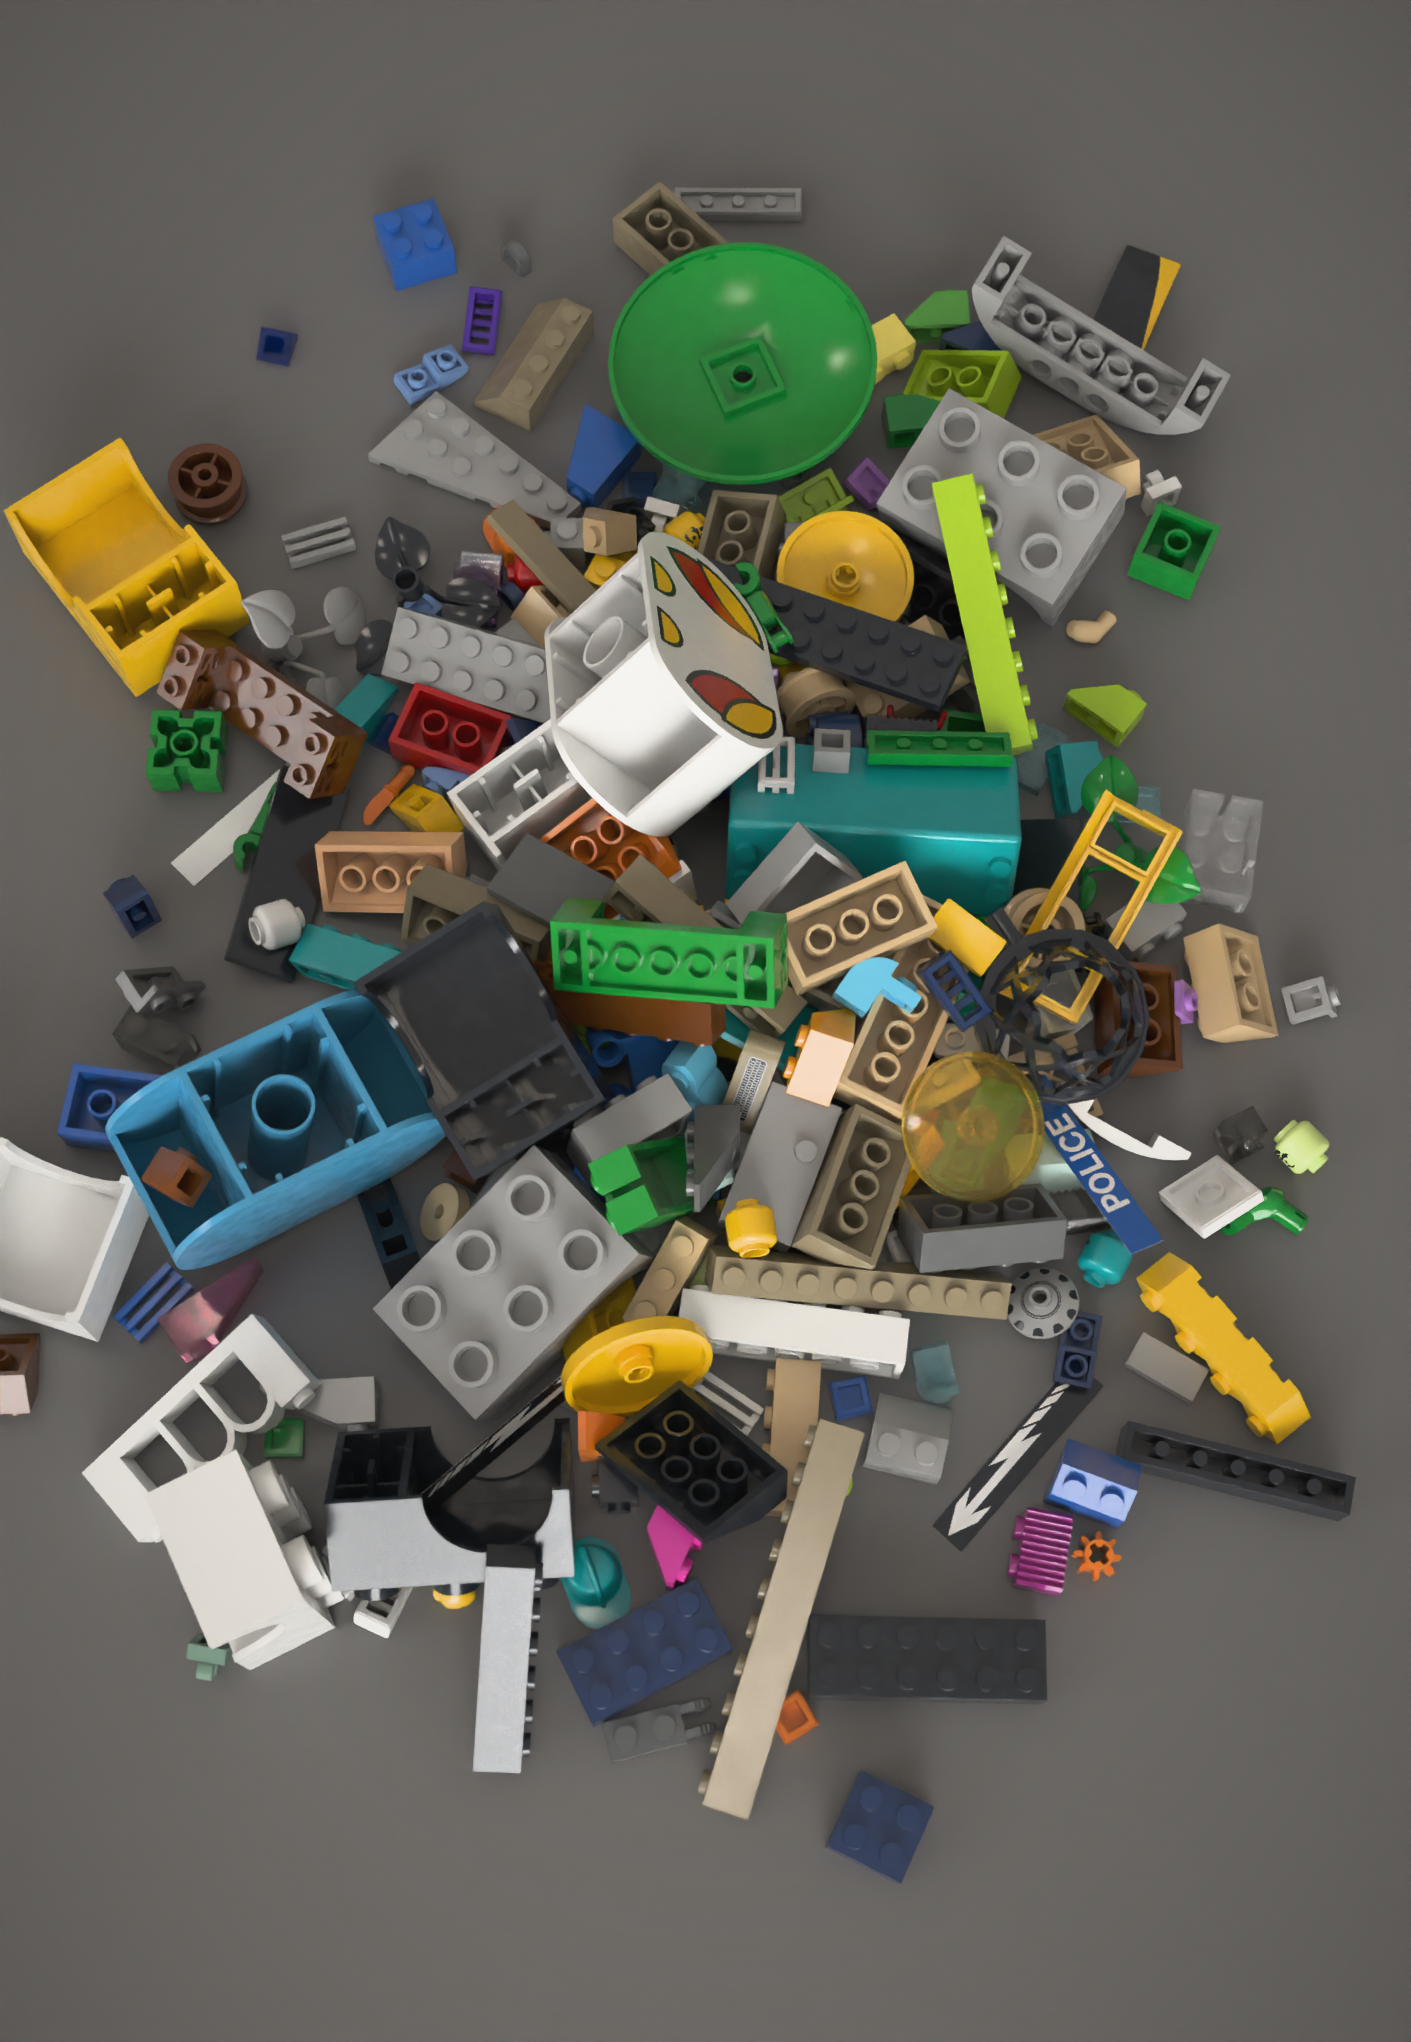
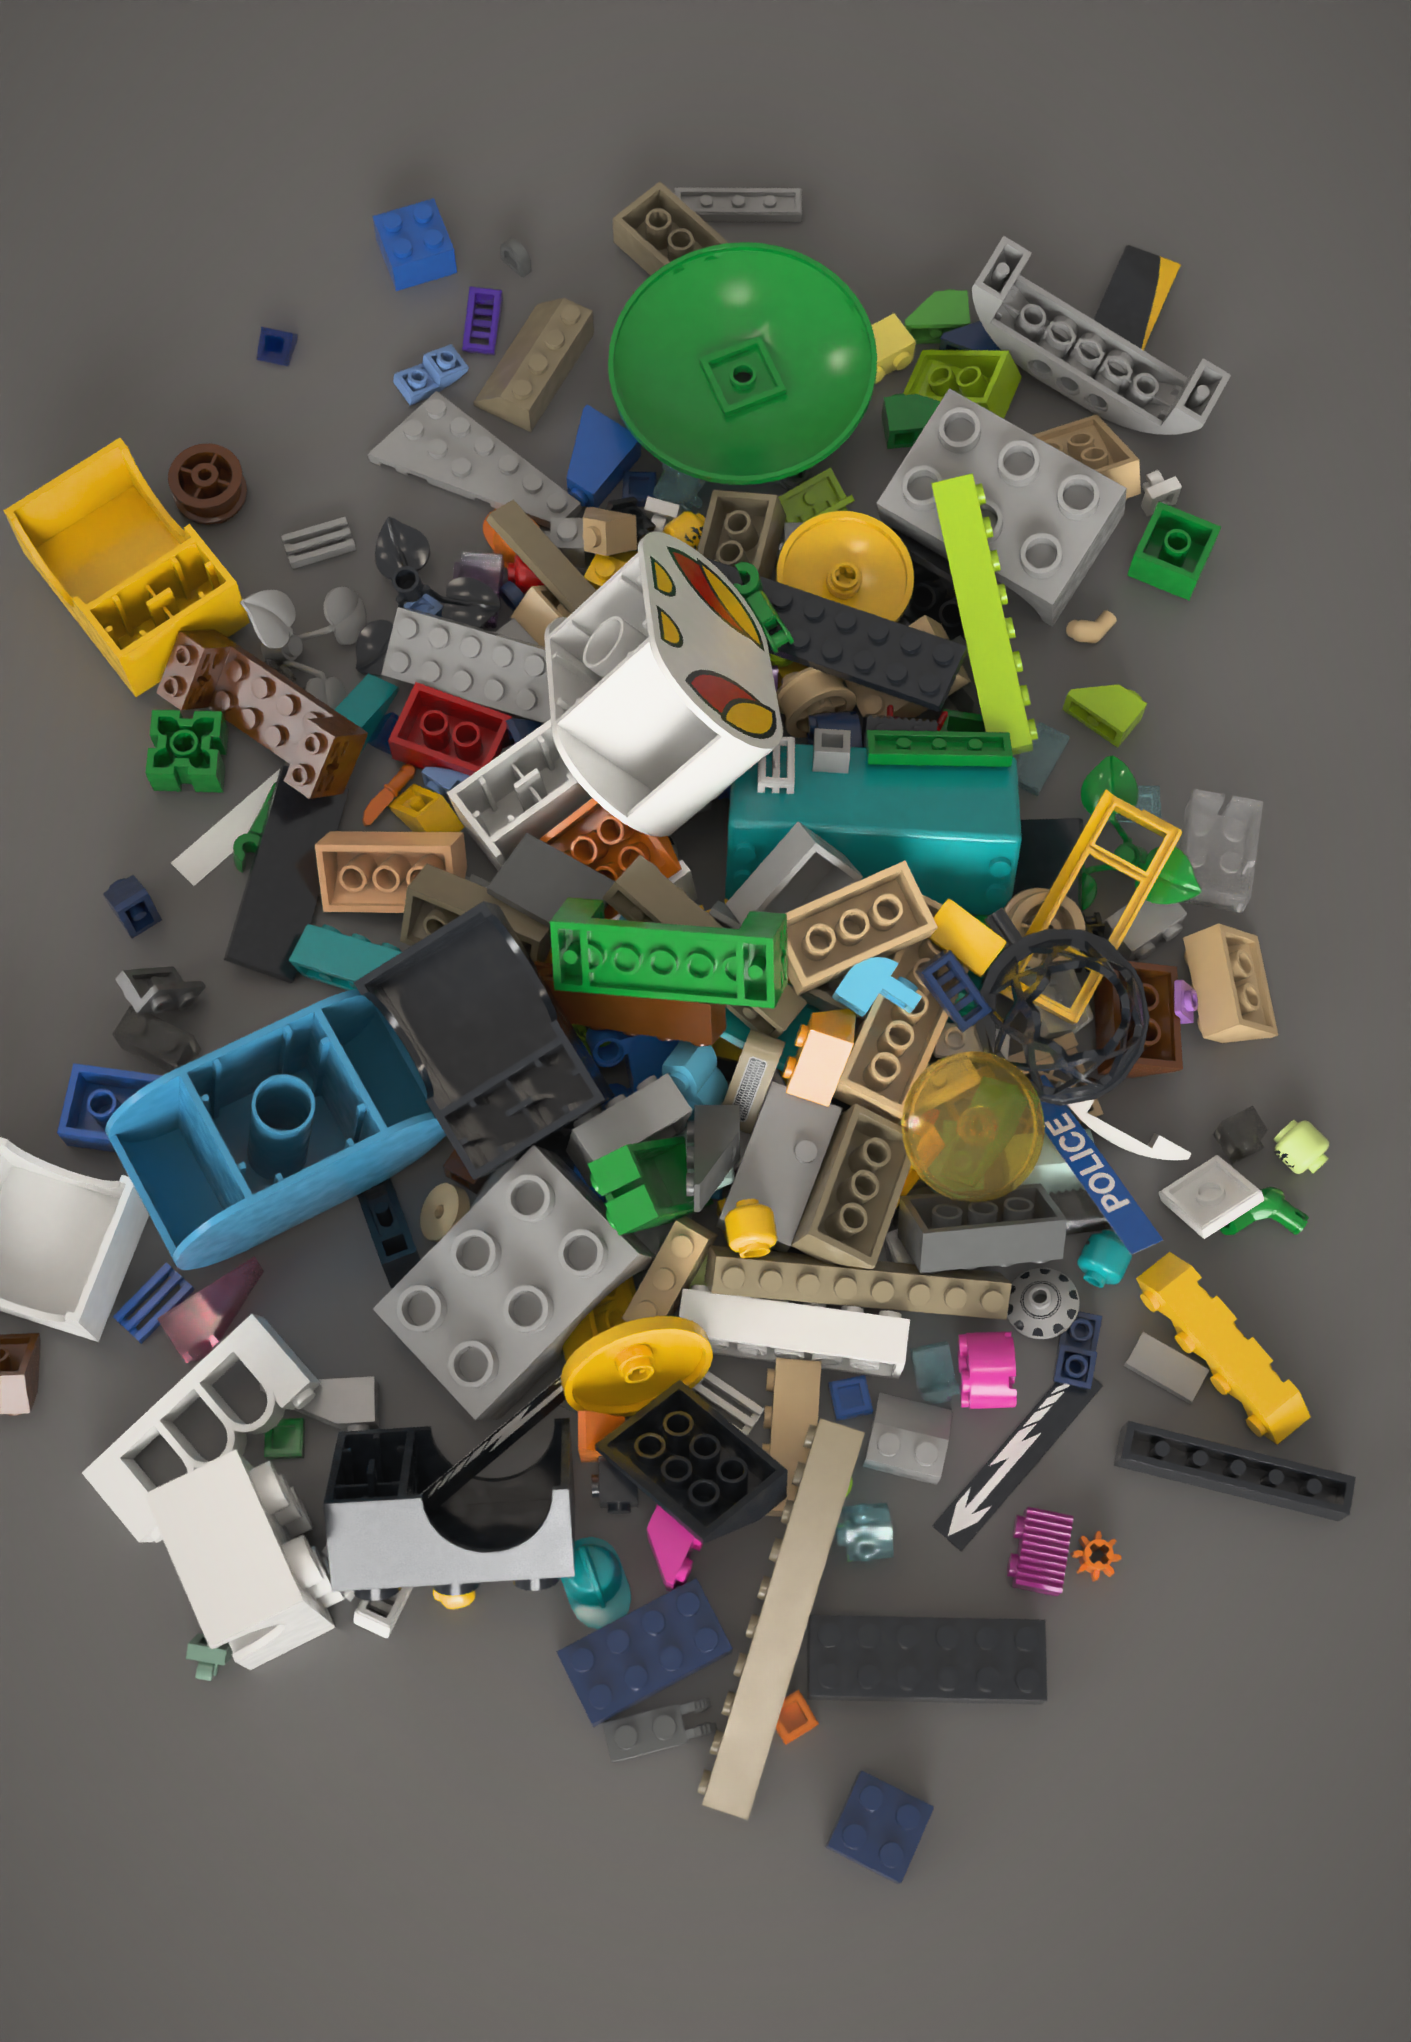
(177, 1176): dark orange brick -> none
(276, 924): white head -> none
(505, 1658): brick -> none
(866, 483): medium lavender bracket -> none
(866, 1532): none -> clear light blue brick
(987, 1370): none -> dark pink brick
(1067, 770): teal slope -> none
(1093, 1484): blue slope -> none
(1311, 1000): light grey bracket -> none

